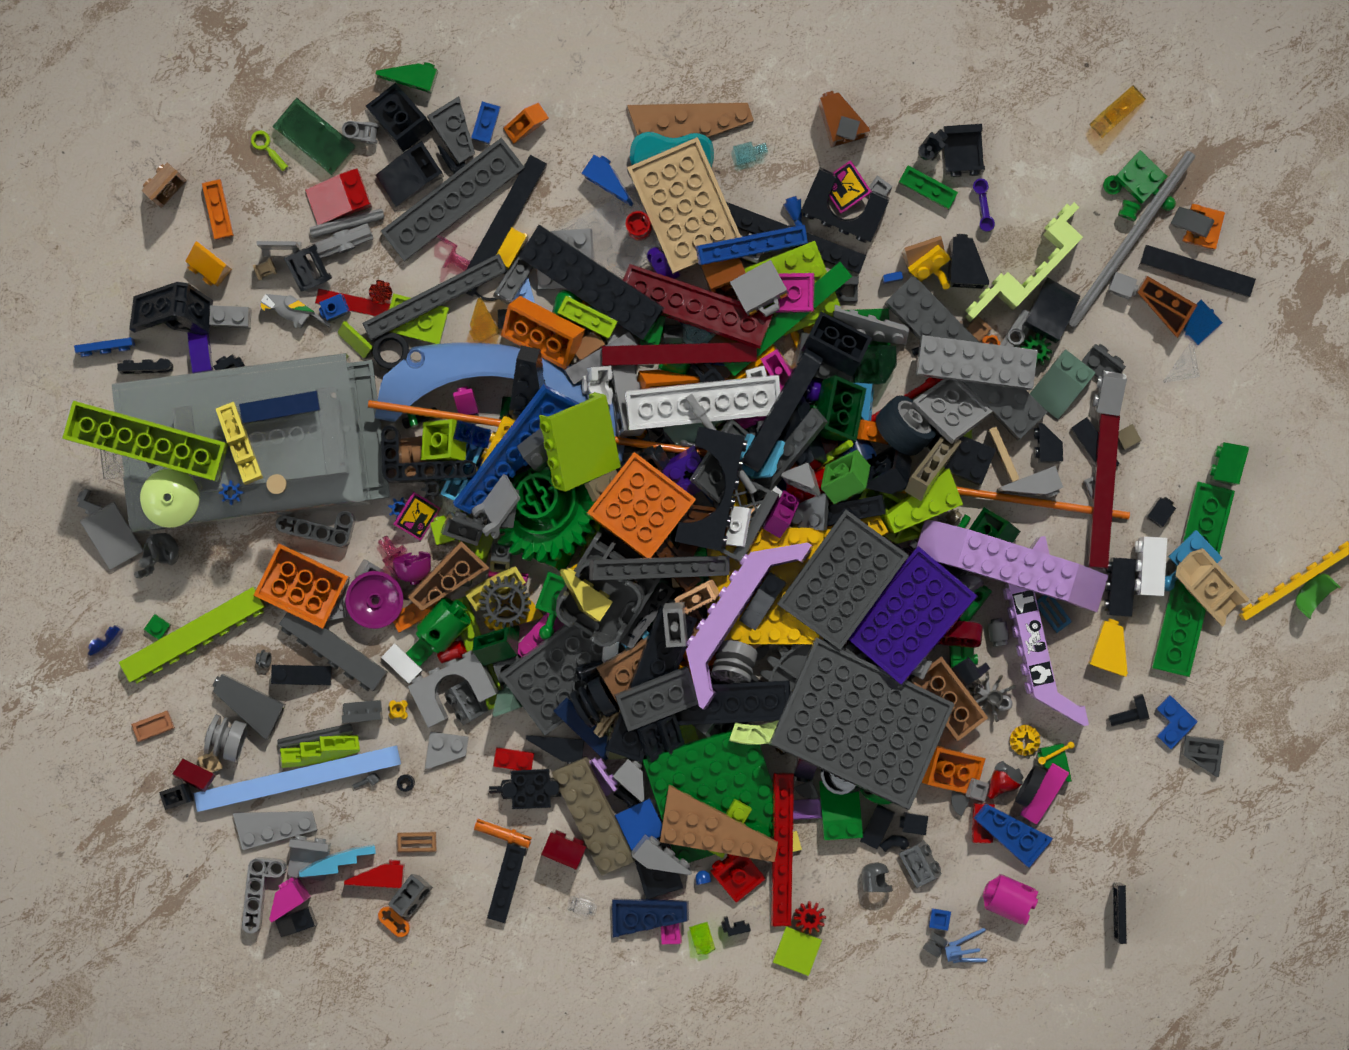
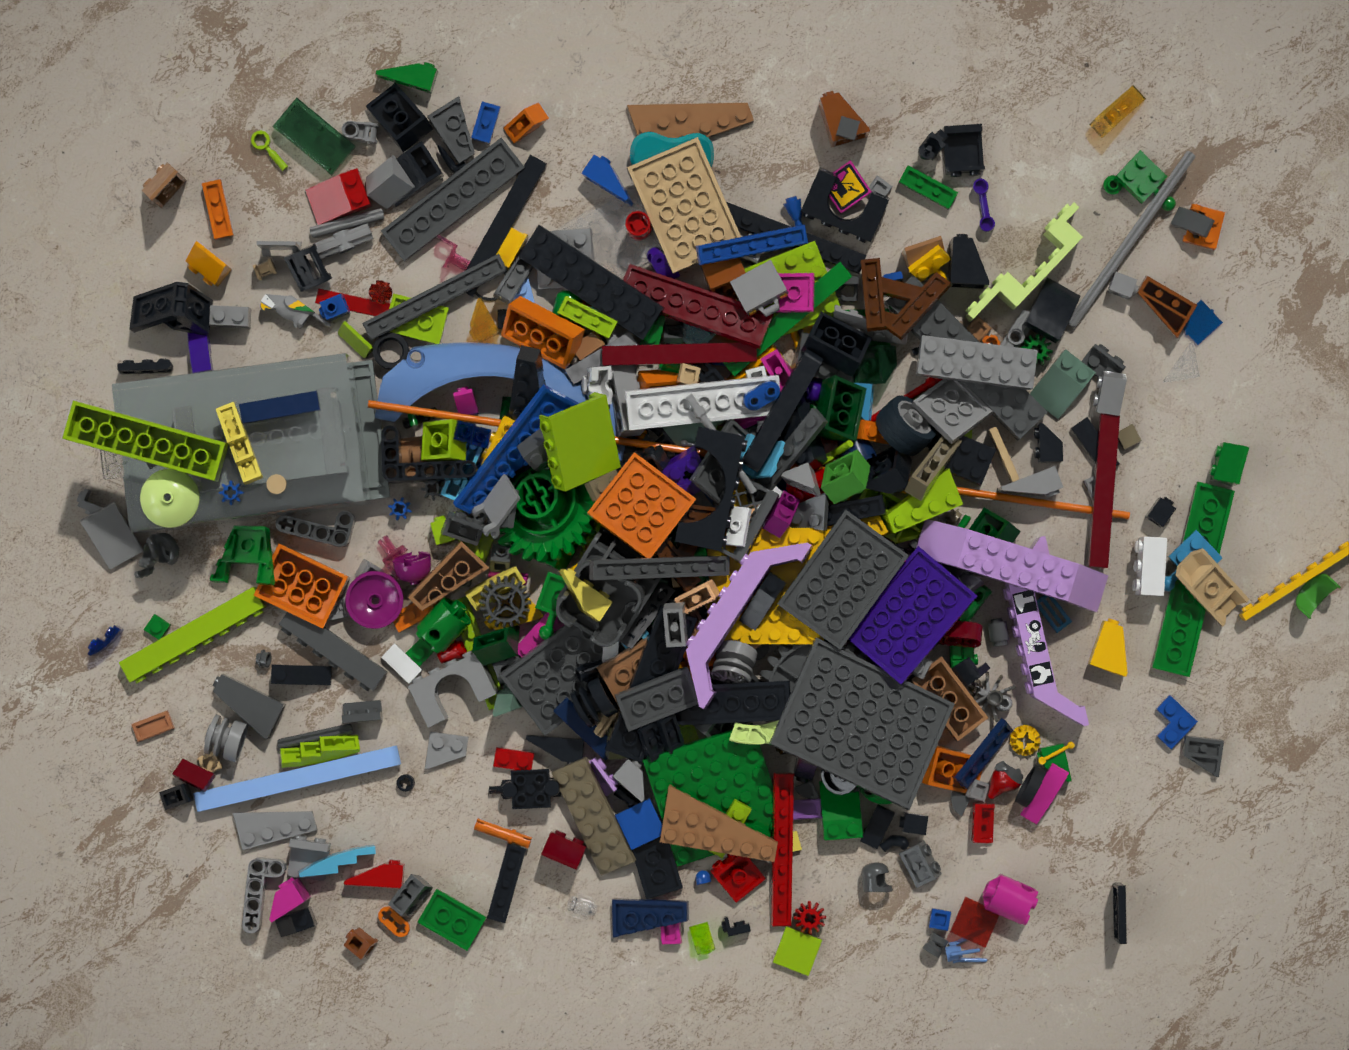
(104, 347): blue plate -> none
(226, 363): black bracket -> none
(247, 546): none -> green wing
(360, 942): none -> dark orange brick
(373, 778): dark grey hand -> none
(388, 183): none -> light grey slope
(394, 713): yellow plate -> none
(417, 516): piece -> none
(417, 834): medium nougat tile -> none
(452, 919): none -> green plate
(465, 702): dark grey bracket -> none
(655, 857): light grey slope -> none
(688, 374): none -> tan plate
(746, 152): clear light blue plate -> none
(761, 393): none -> blue plate
(919, 299): none -> reddish brown plate
(974, 922): none -> clear red plate
(983, 753): none -> dark blue tile
(1013, 834): blue wing -> none
(1120, 587): black brick -> none
(1129, 210): green wheel -> none
(1139, 713): black piece -> none
(1197, 271): black tile -> none

